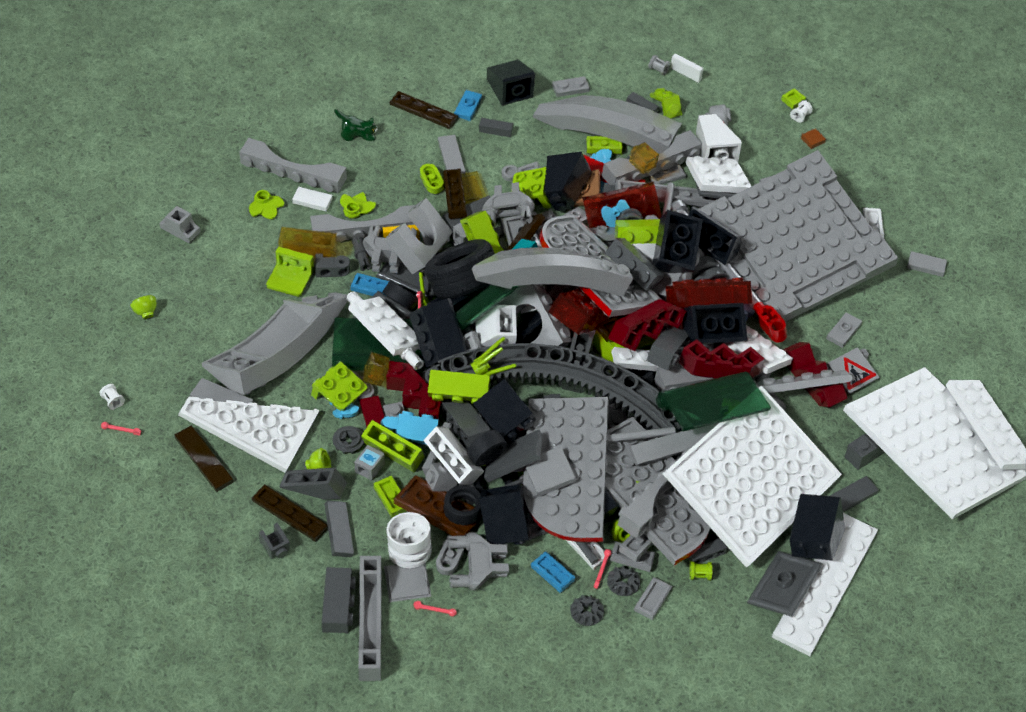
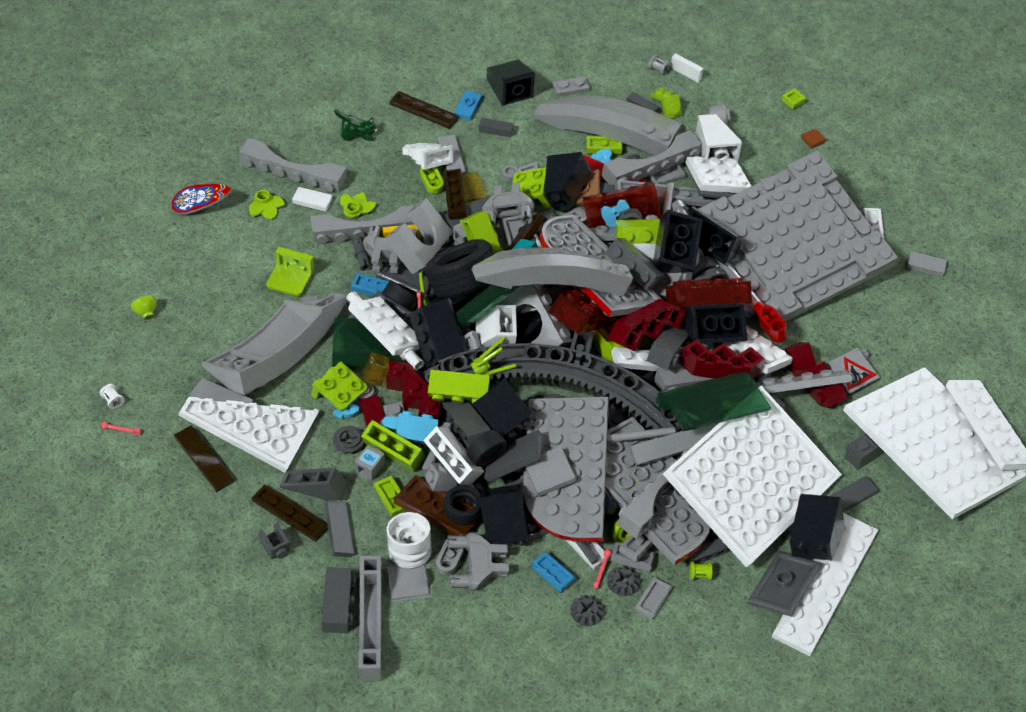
(180, 224): light grey brick -> none
(199, 197): none -> shield
(308, 241): clear yellow brick -> none
(318, 460): lime brick -> none
(332, 266): dark grey leg -> none
(418, 605): coral hinge -> none
(429, 154): none -> white piece
(643, 157): clear yellow brick -> none
(801, 111): white bush -> none
(844, 330): light grey plate -> none

